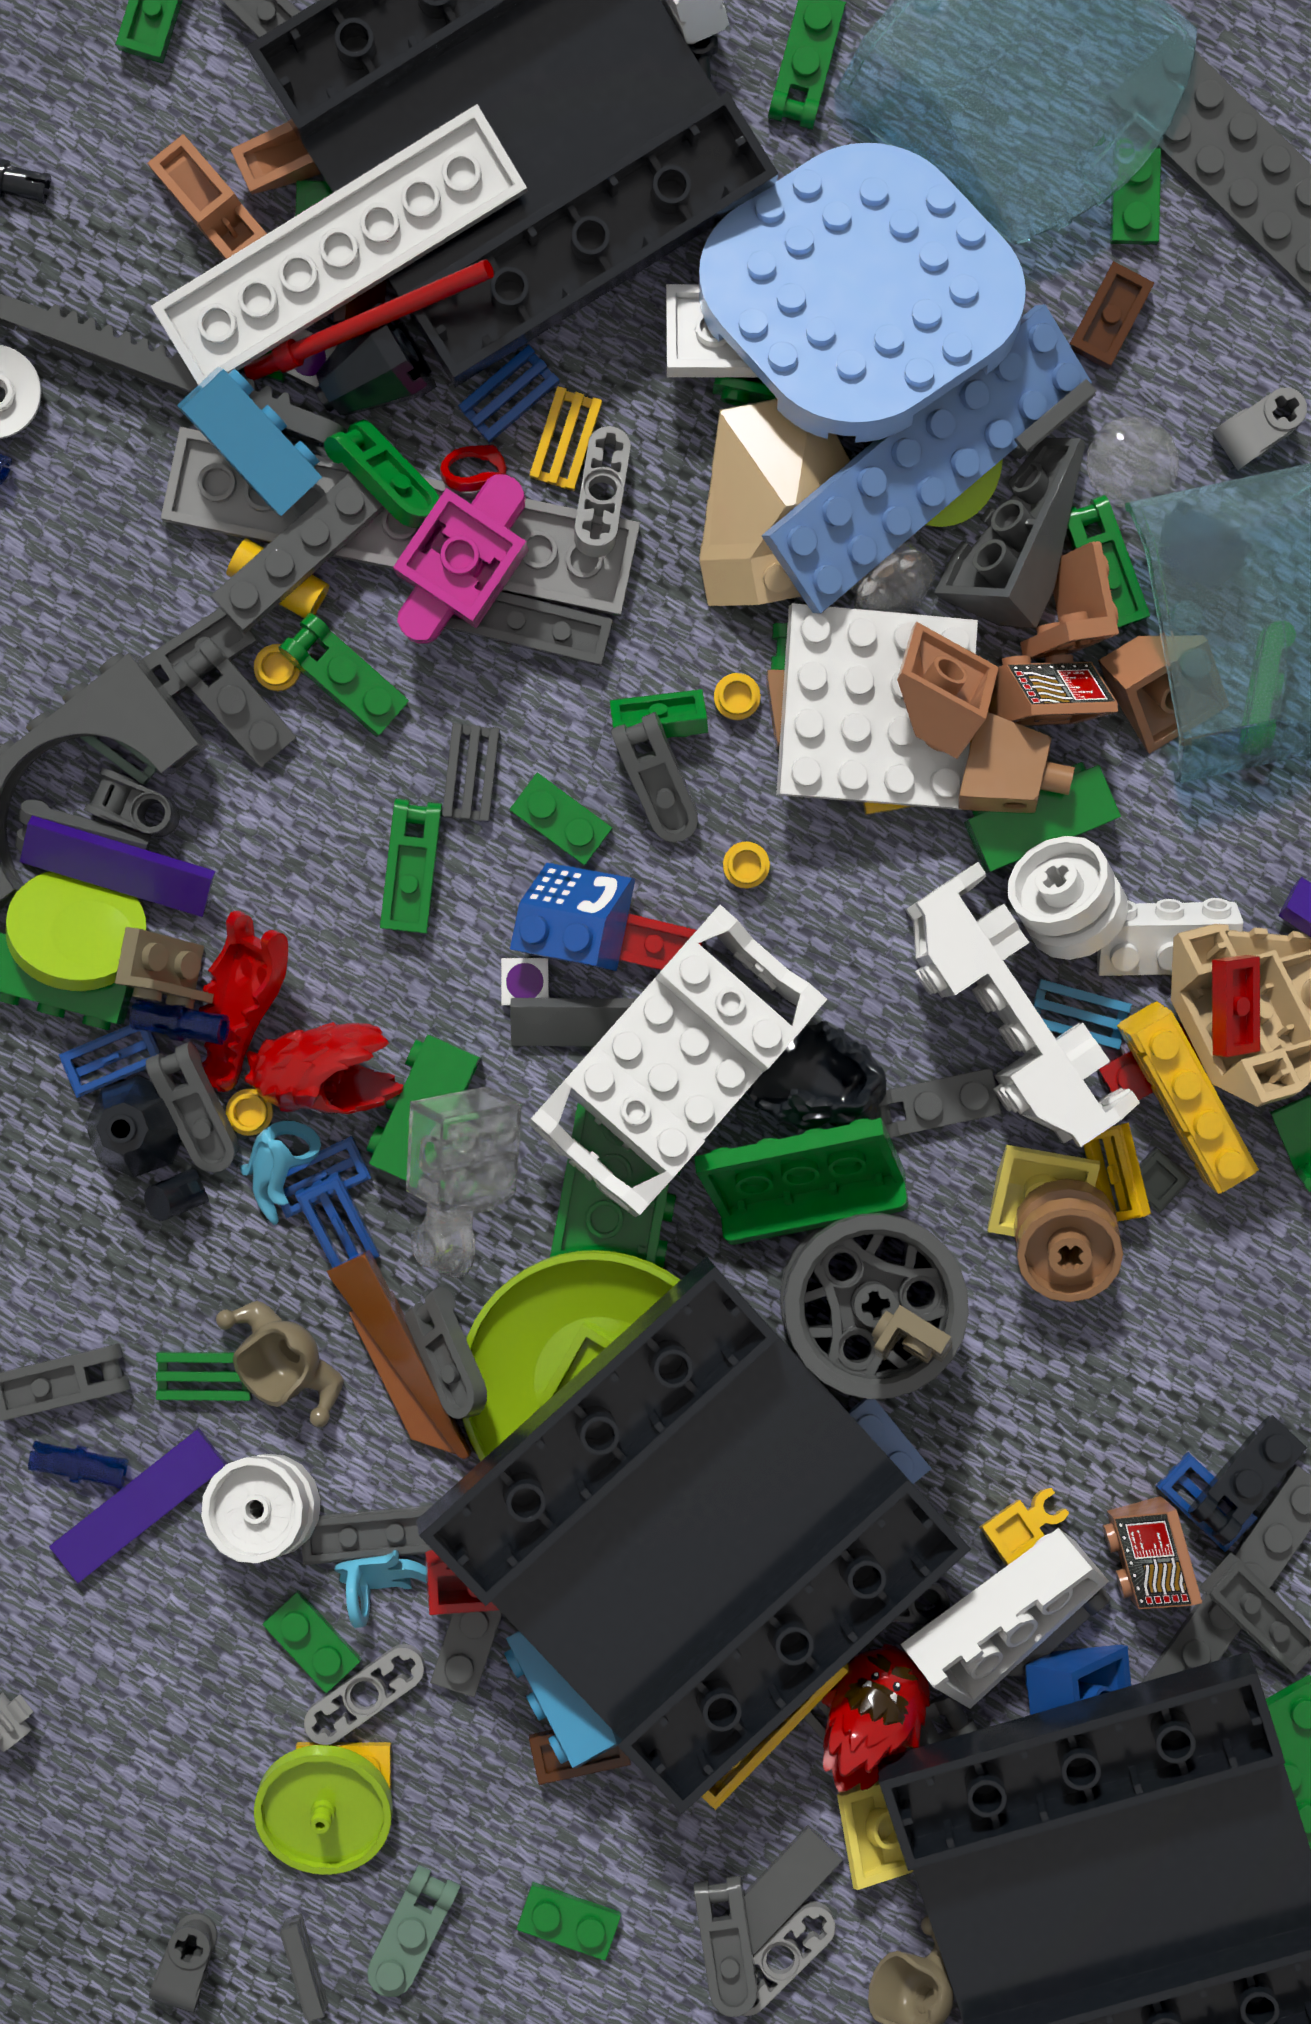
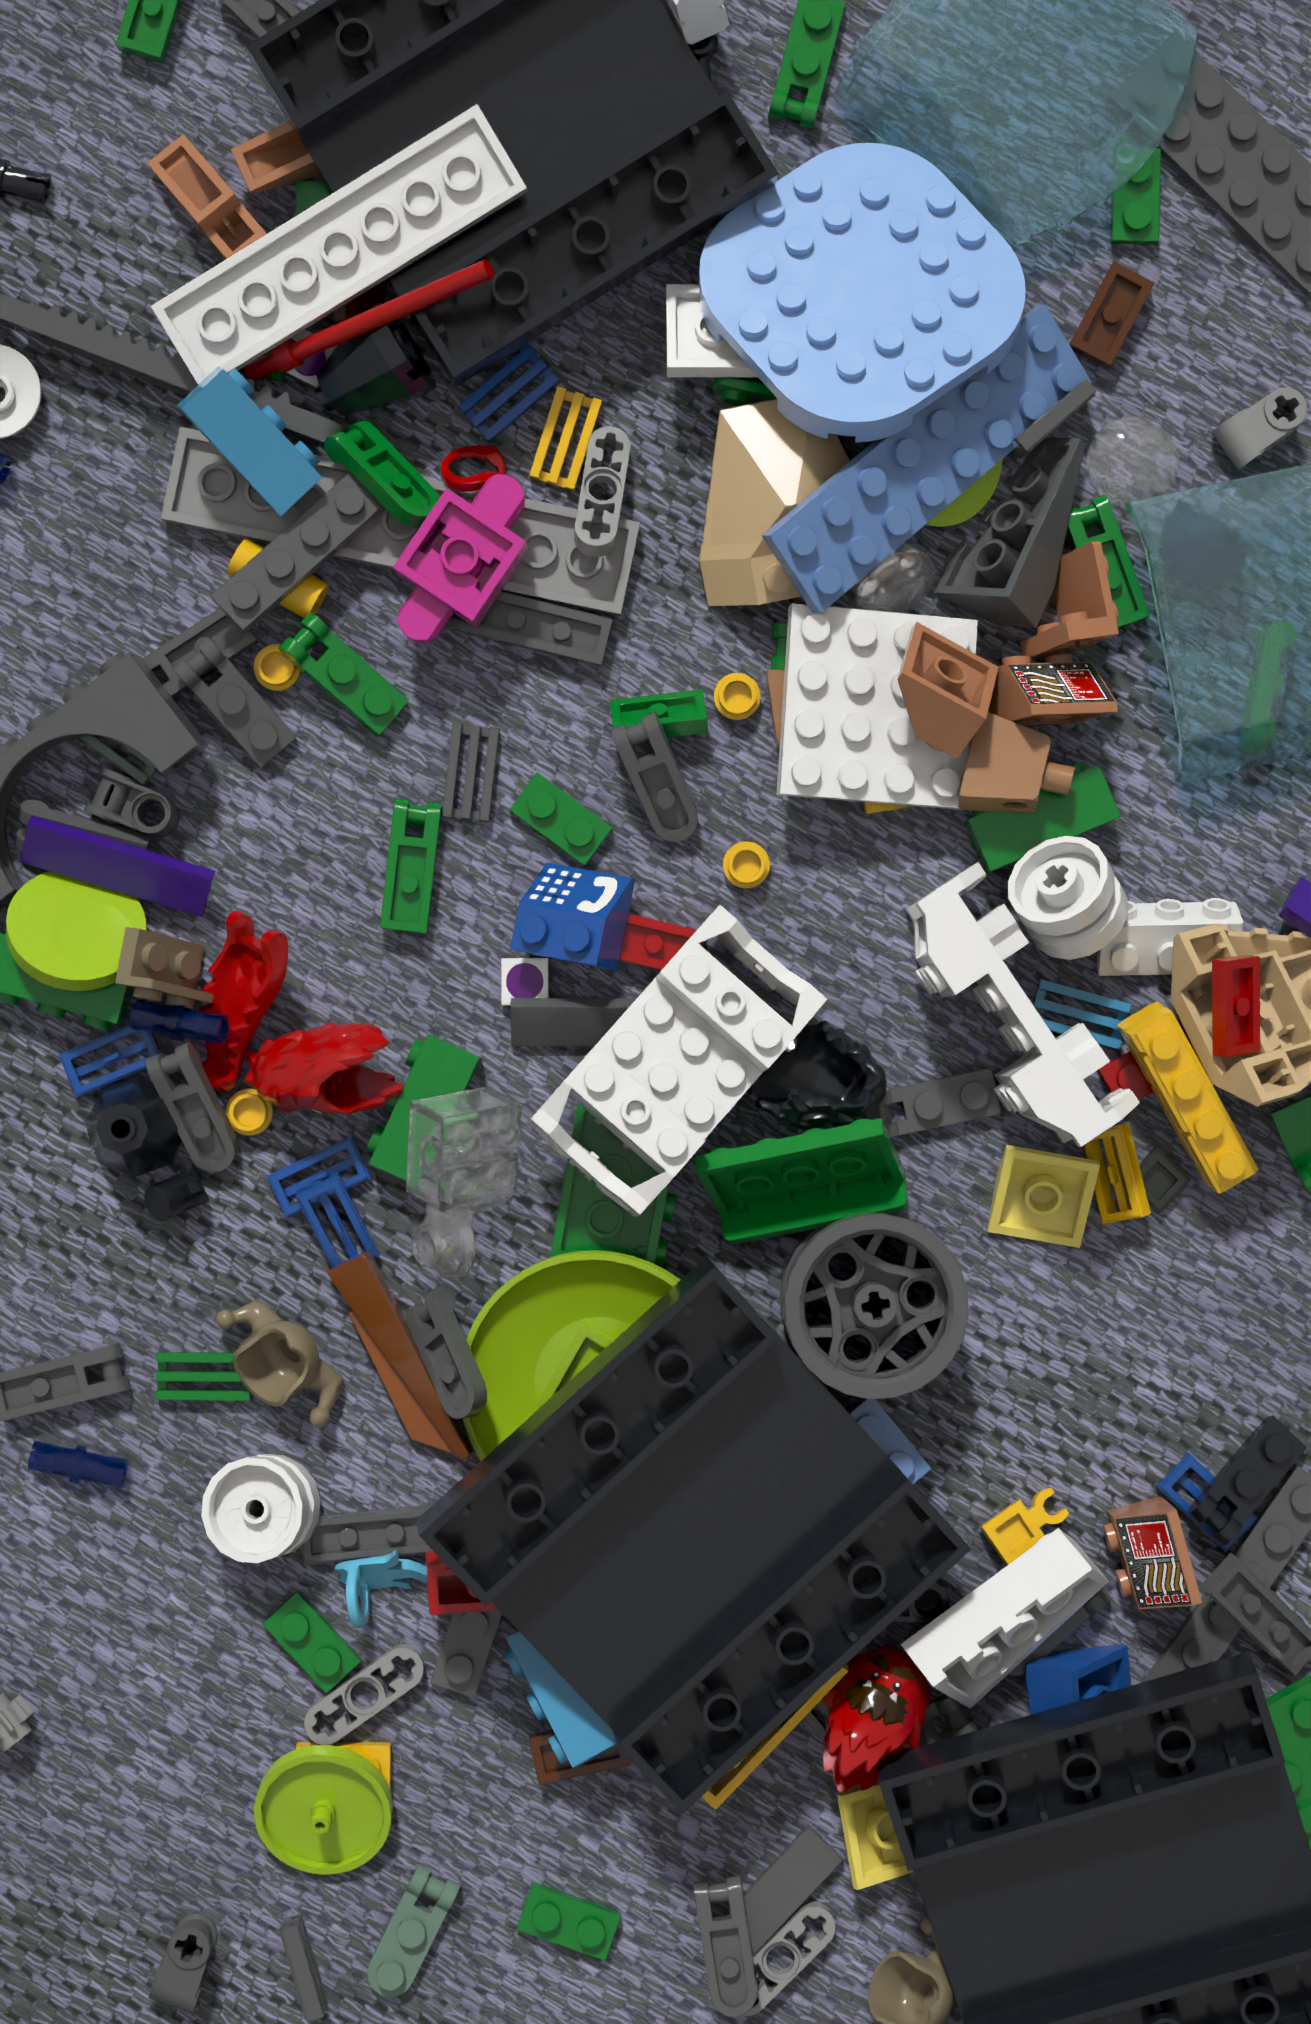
(138, 1505): dark purple tile -> none
(272, 1160): medium azure piece -> none
(919, 1336): dark tan bracket -> none
(1068, 1240): medium nougat wheel -> none
(1142, 689): nougat slope -> none

